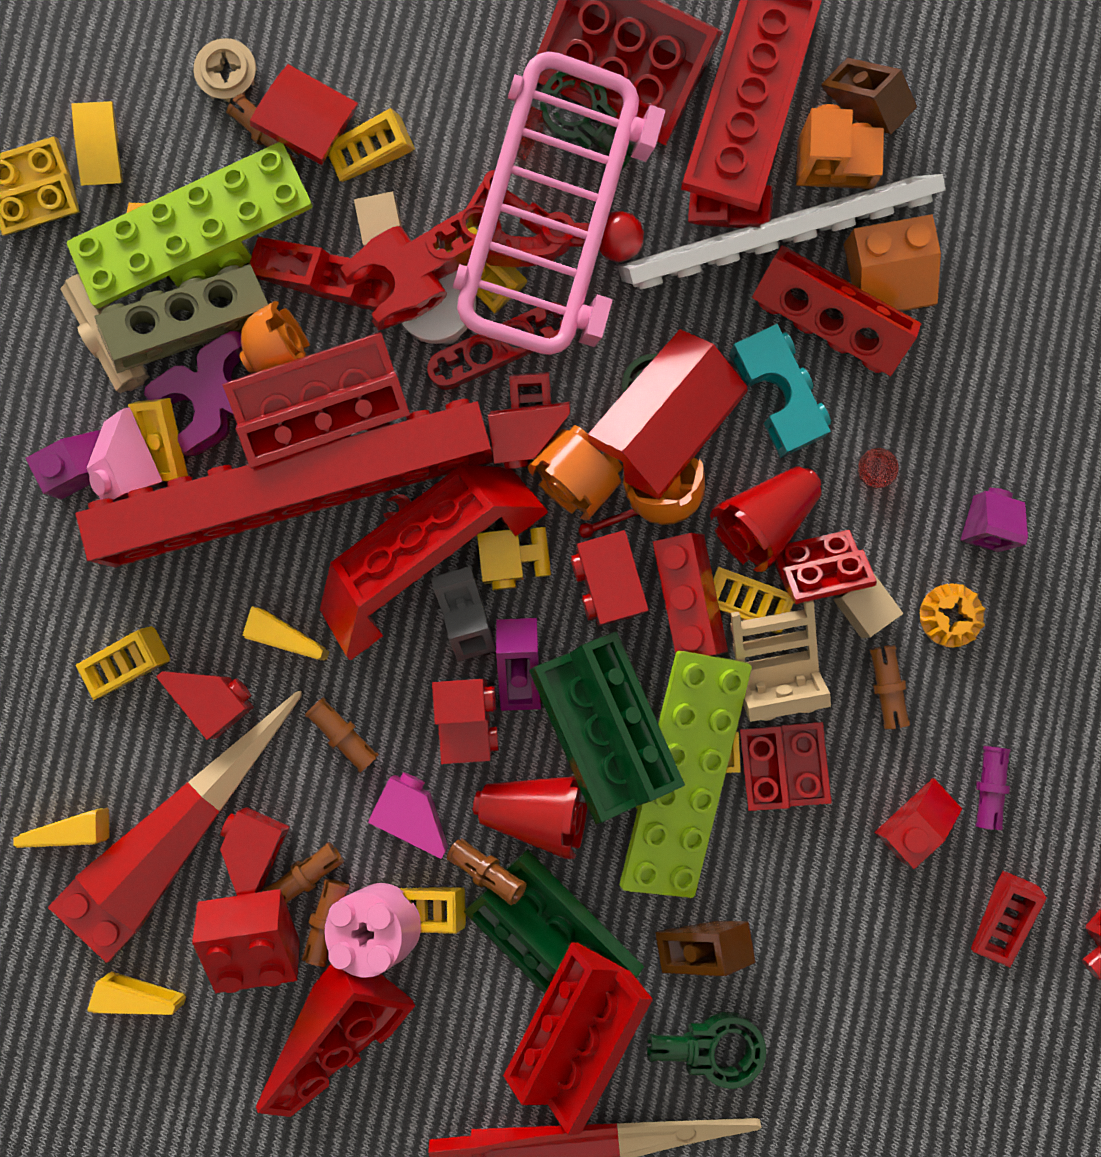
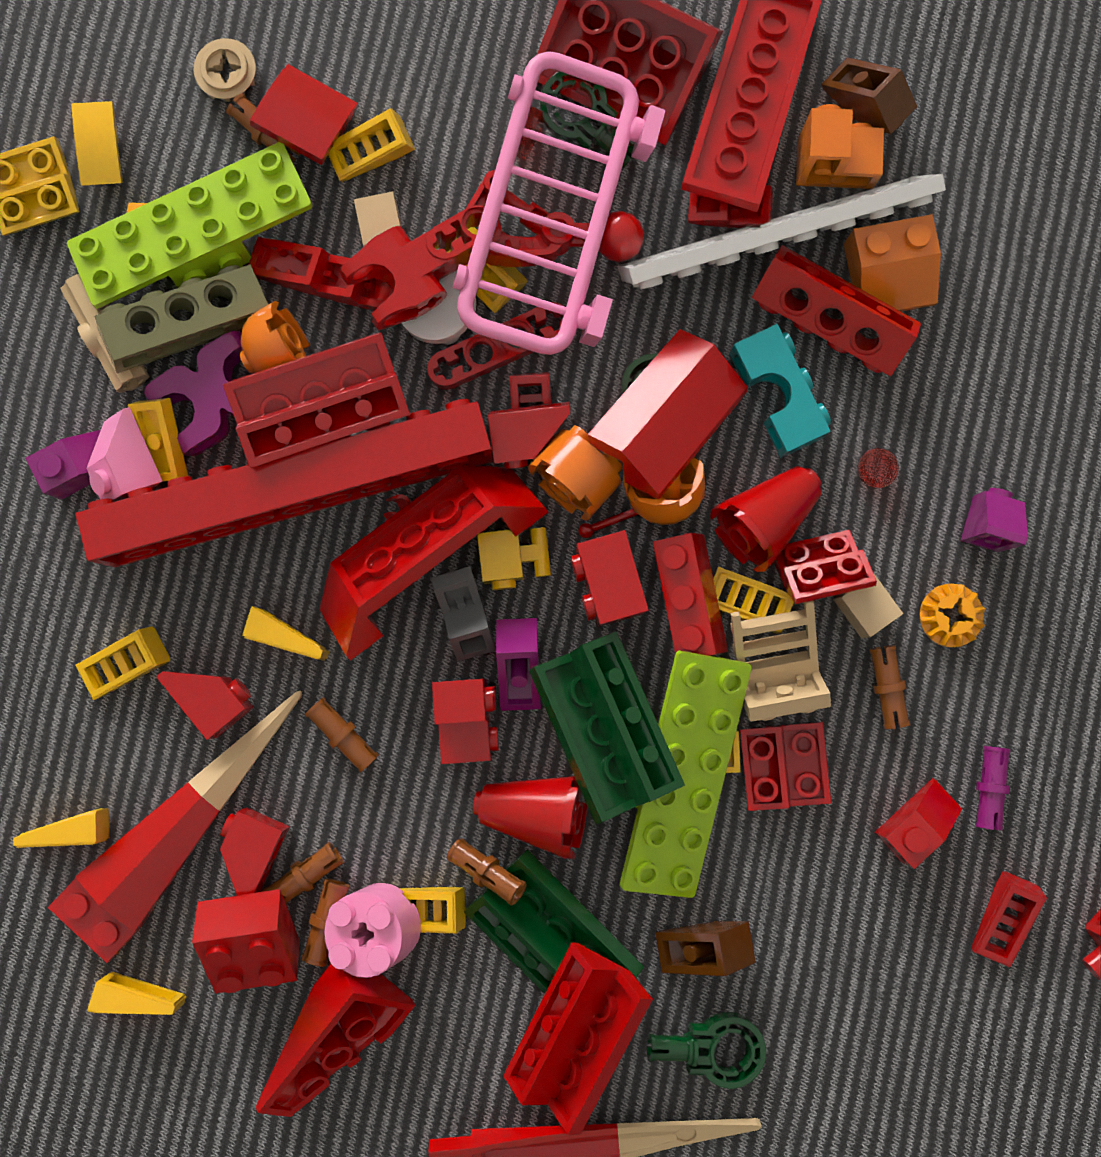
(410, 814): dark pink slope -> none

